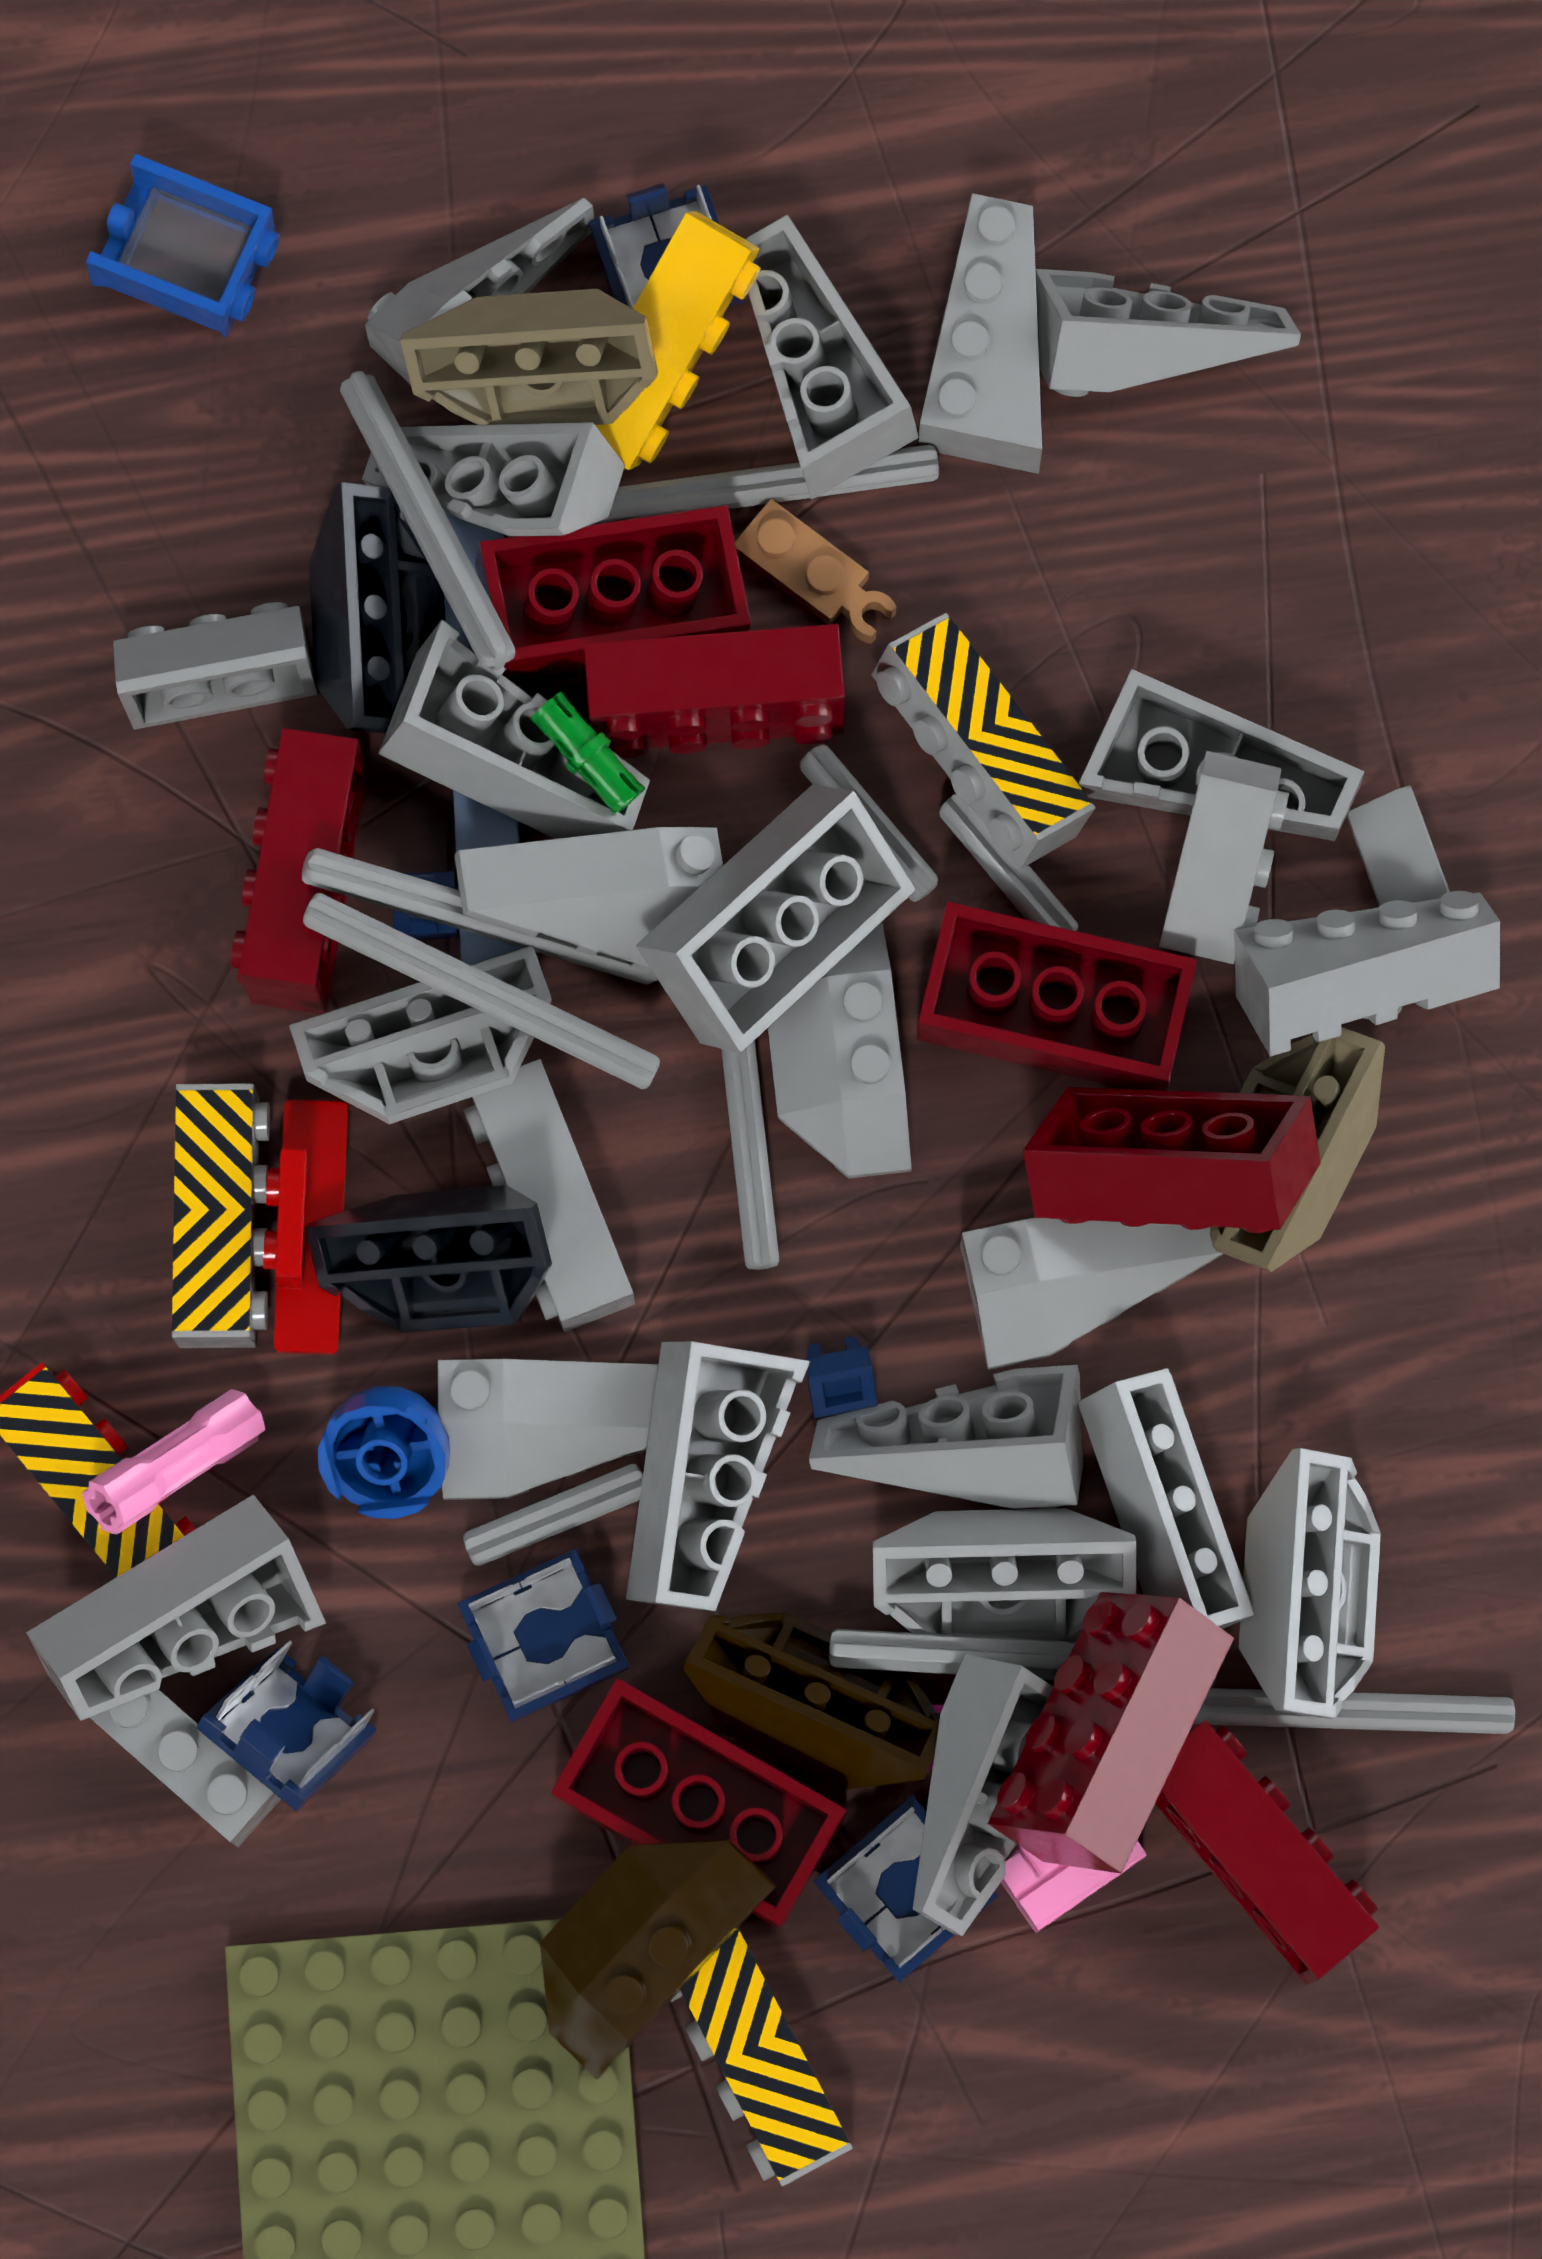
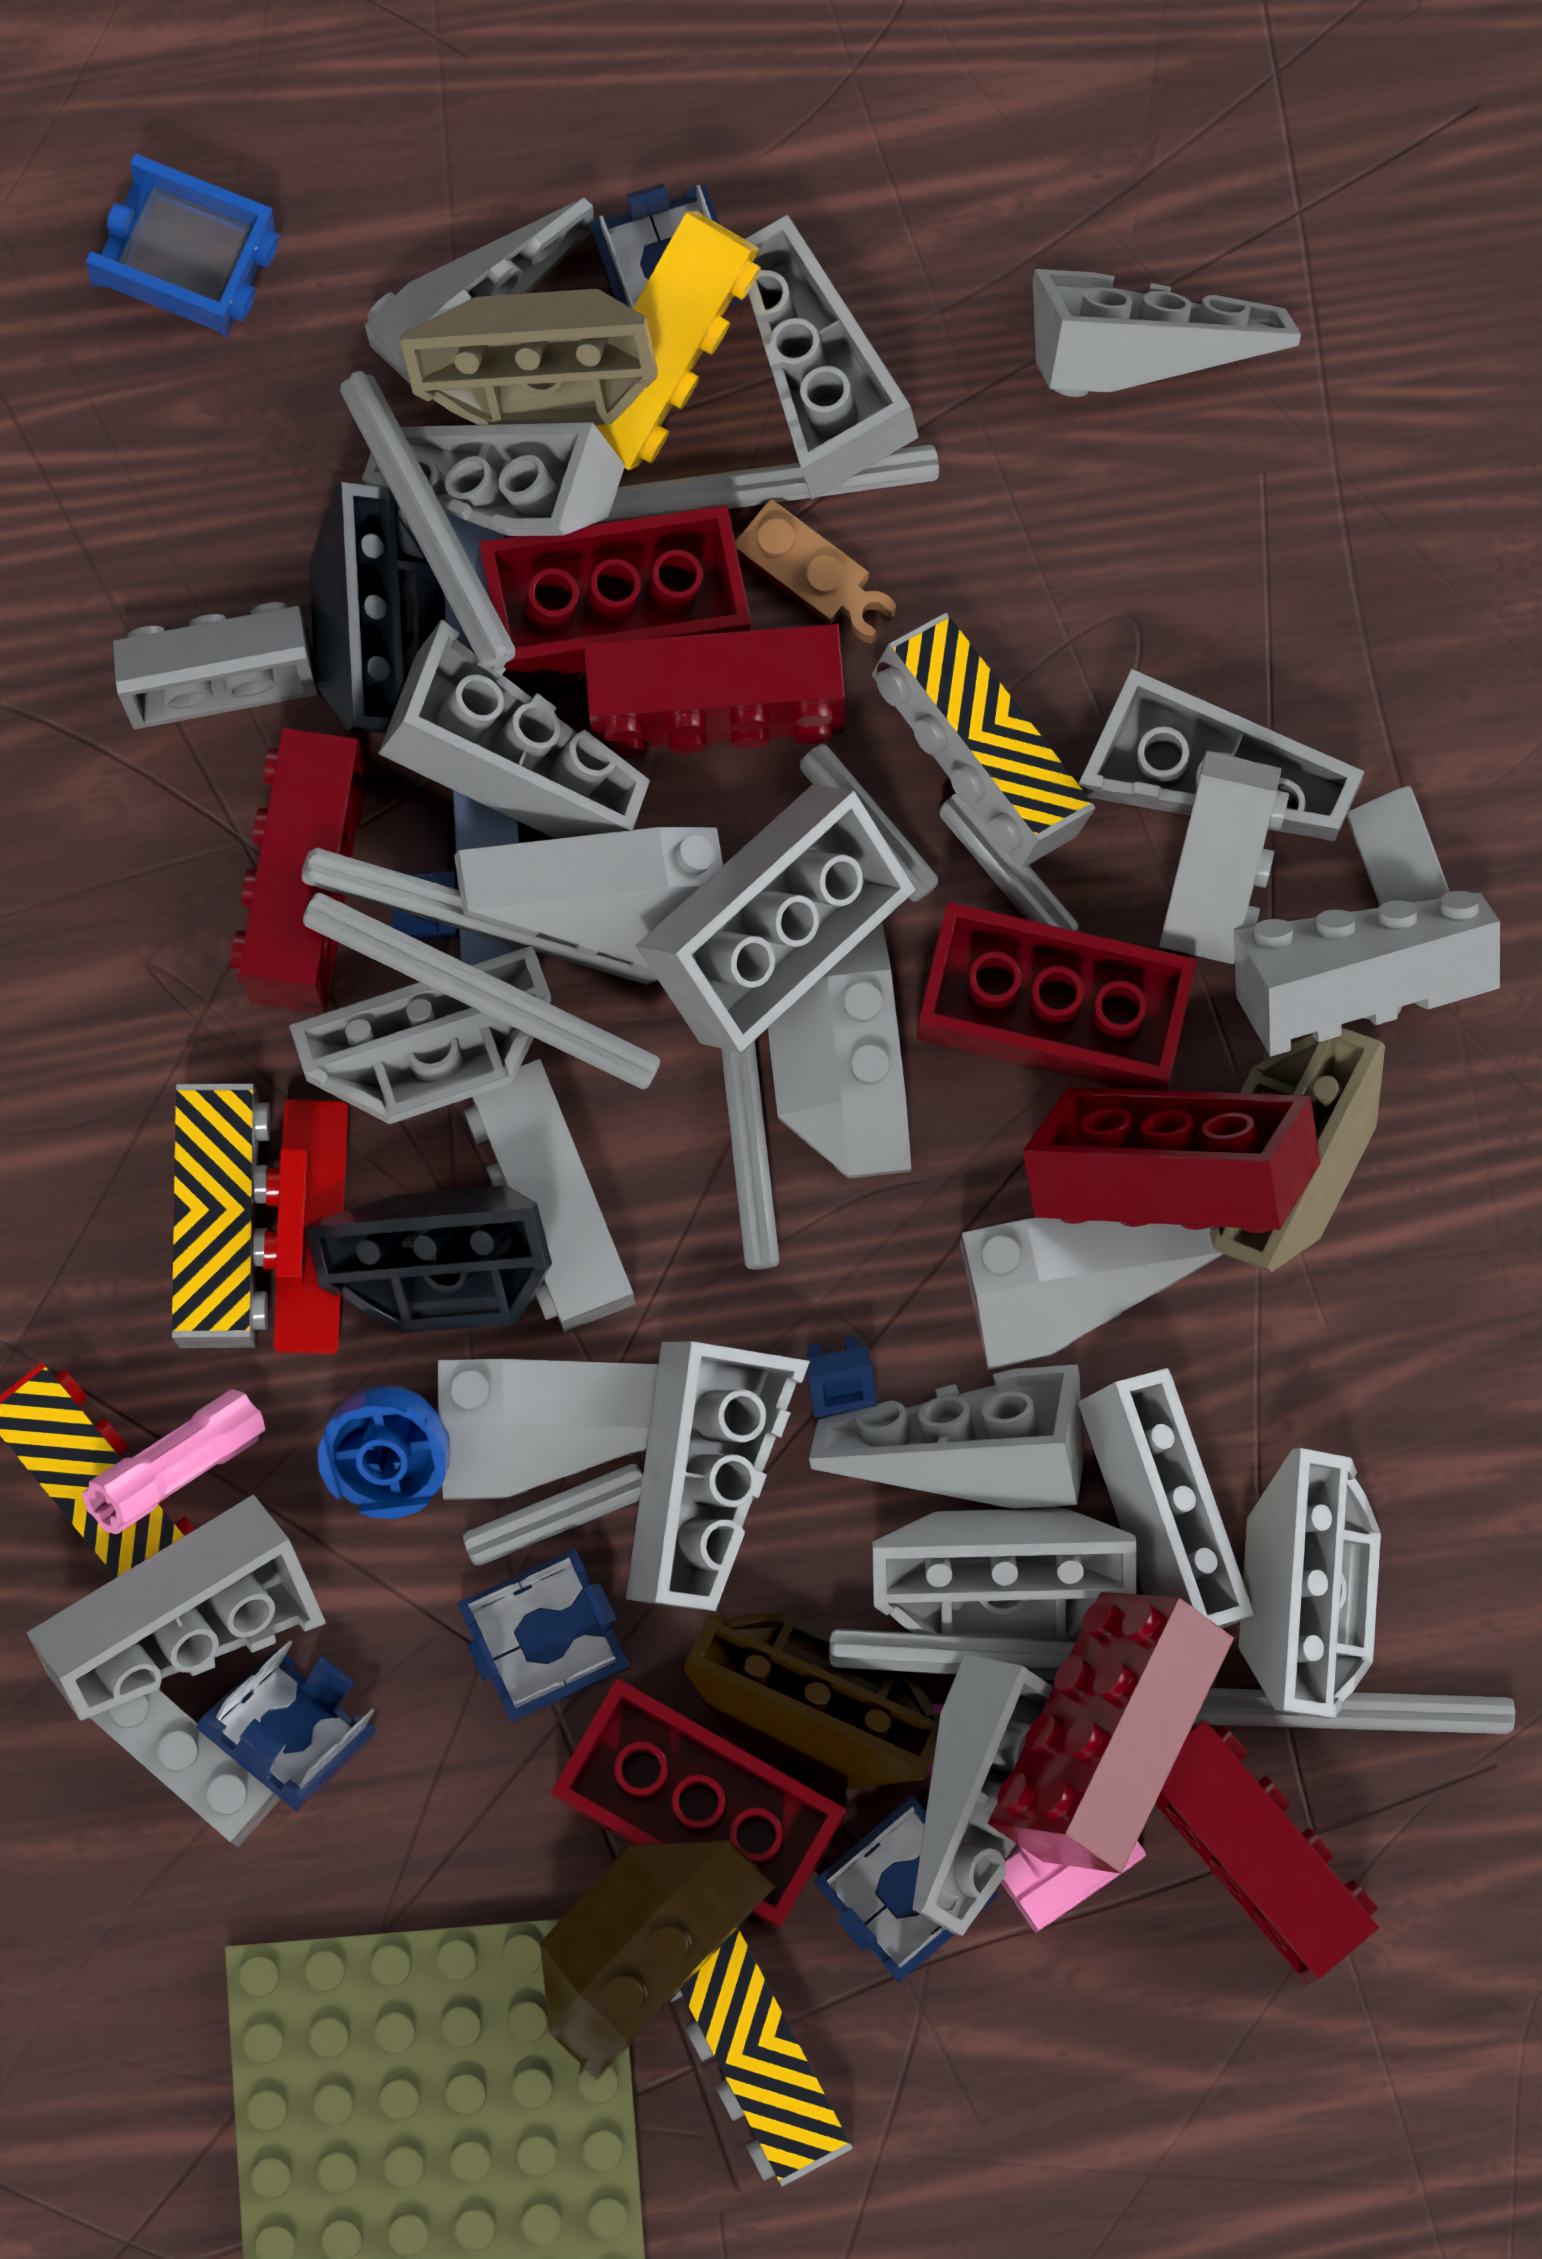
(587, 753): green pin -> none
(987, 356): light grey wedge -> none

